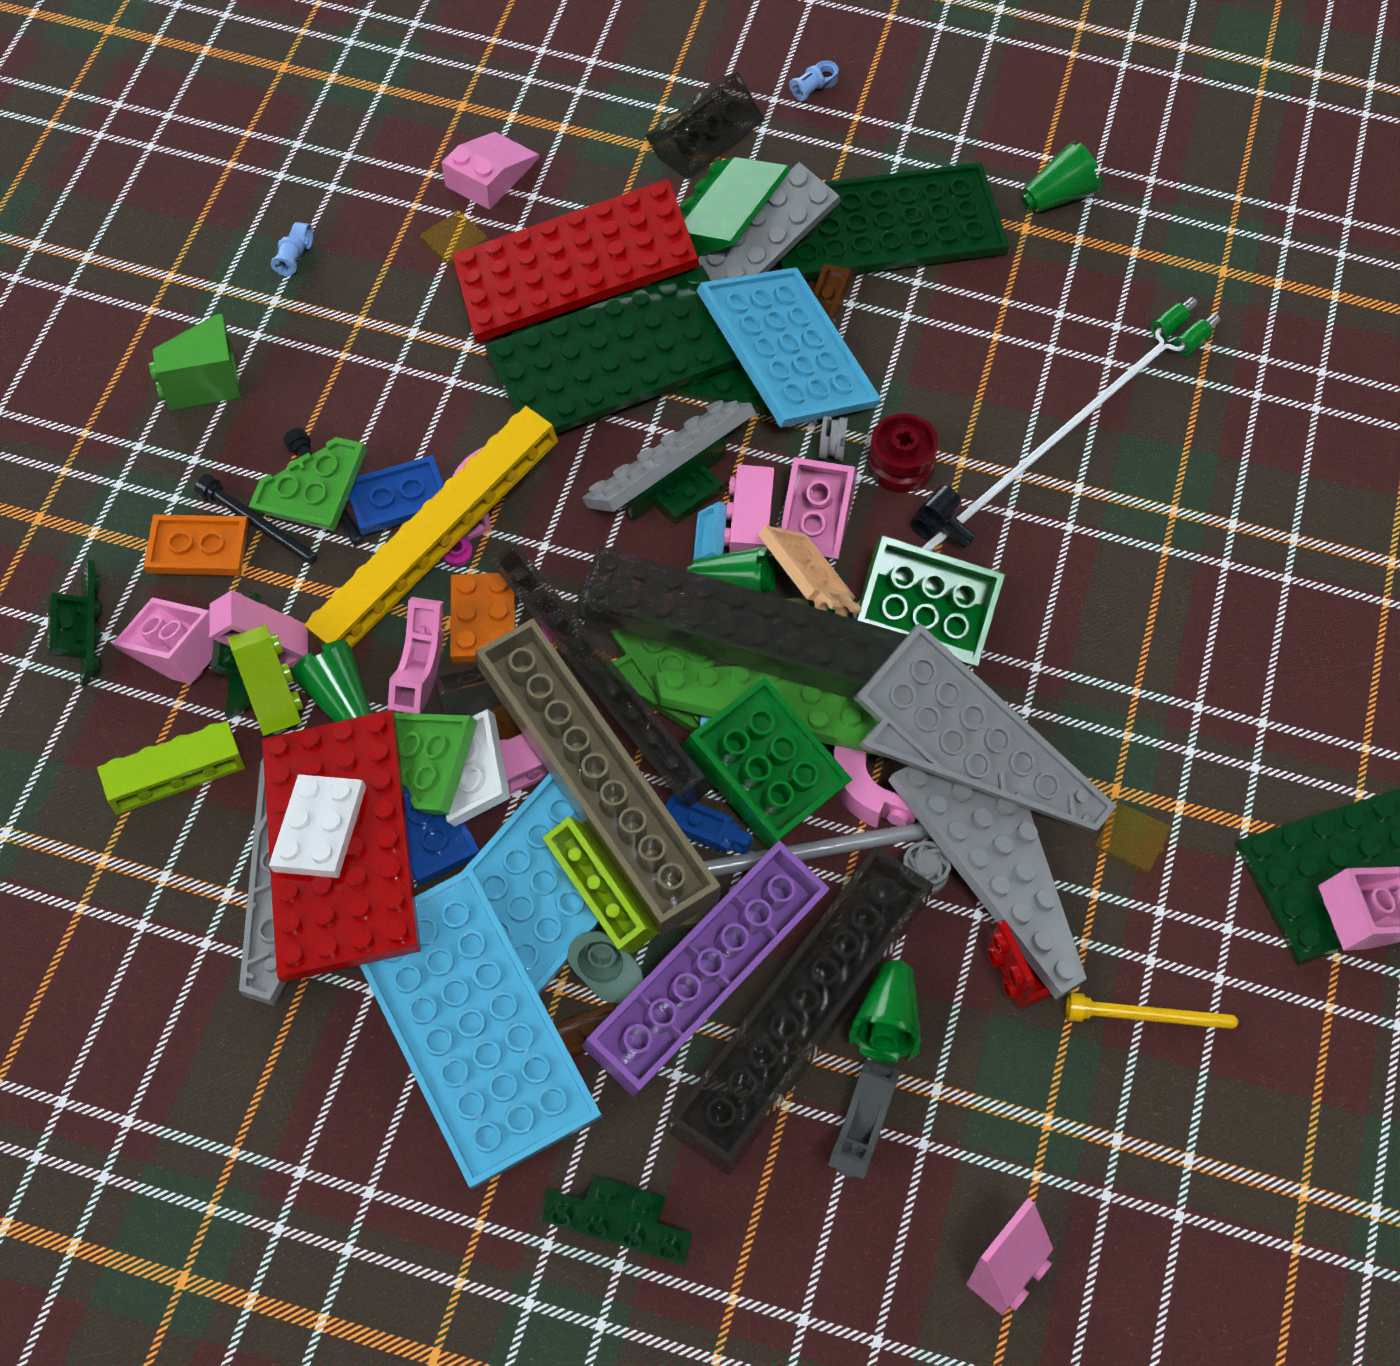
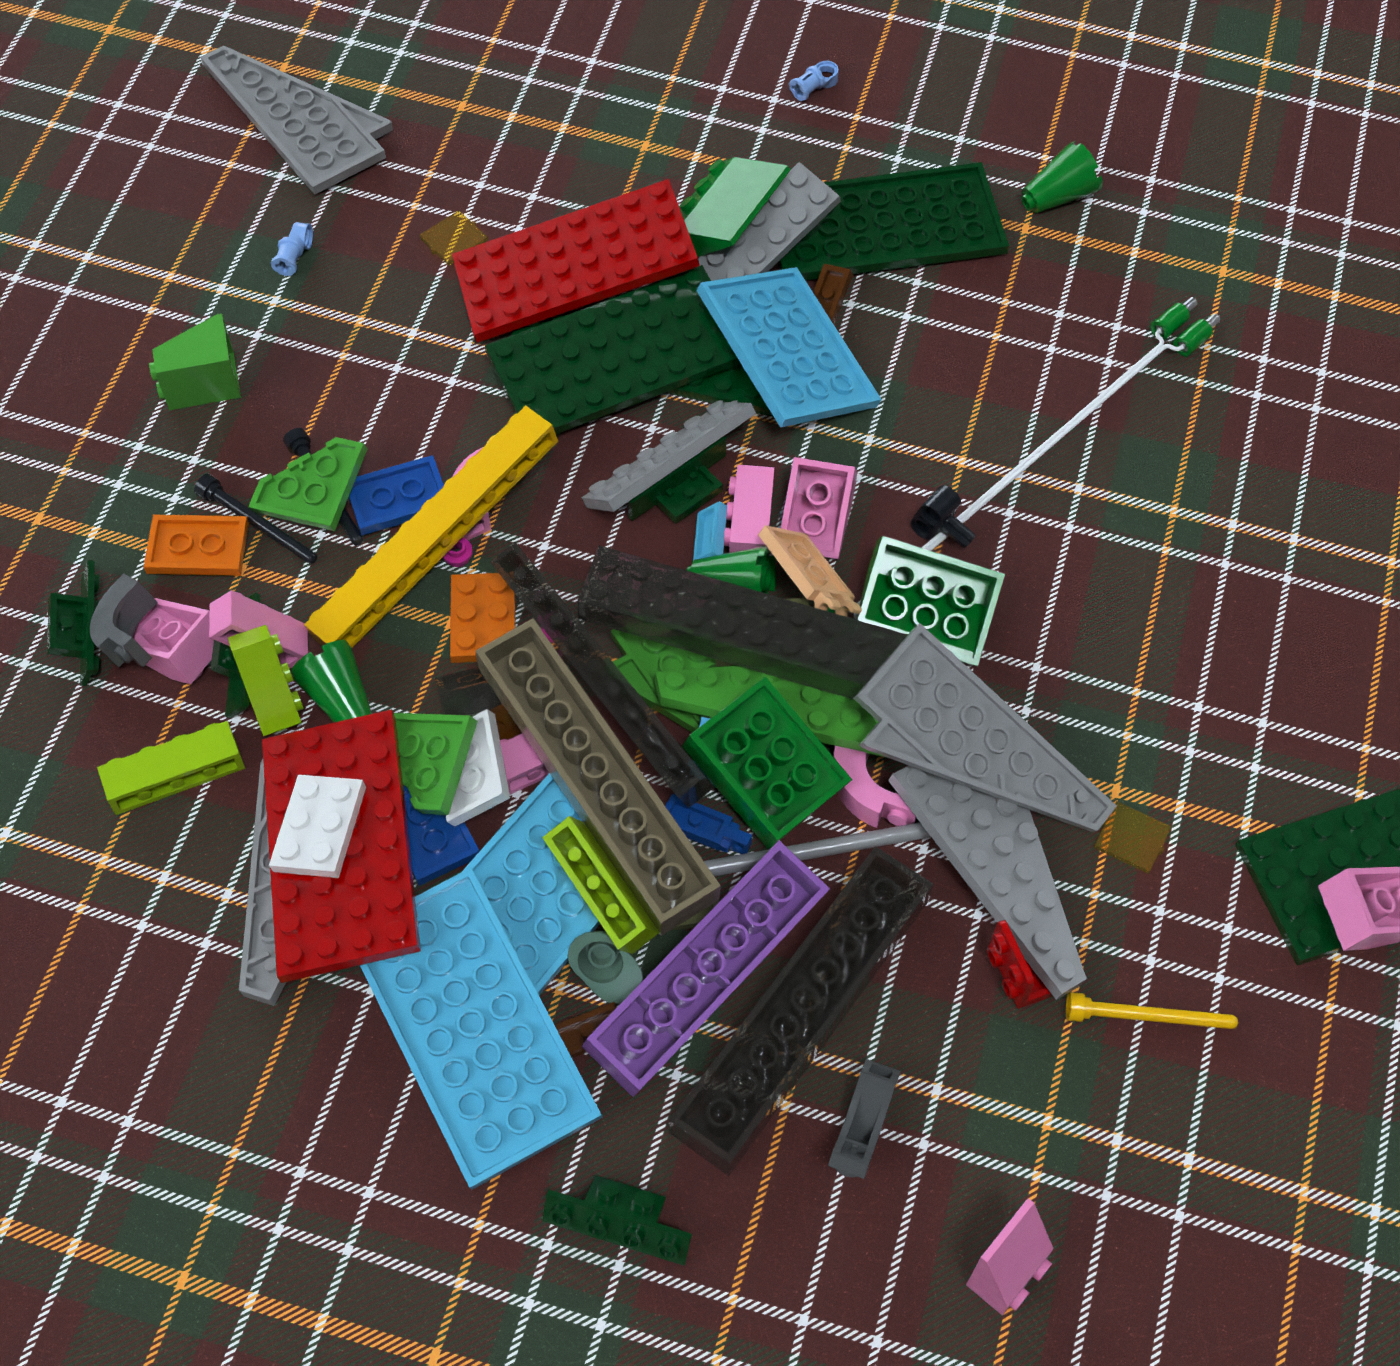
(117, 619): none -> dark grey arch
(309, 128): none -> light grey wing
(416, 673): bright pink arch -> none
(486, 168): bright pink slope -> none
(706, 126): clear smoke slope -> none
(833, 437): light grey wheel -> none
(889, 1016): green cone -> none
(903, 453): dark red wheel -> none
(929, 863): light grey wheel -> none

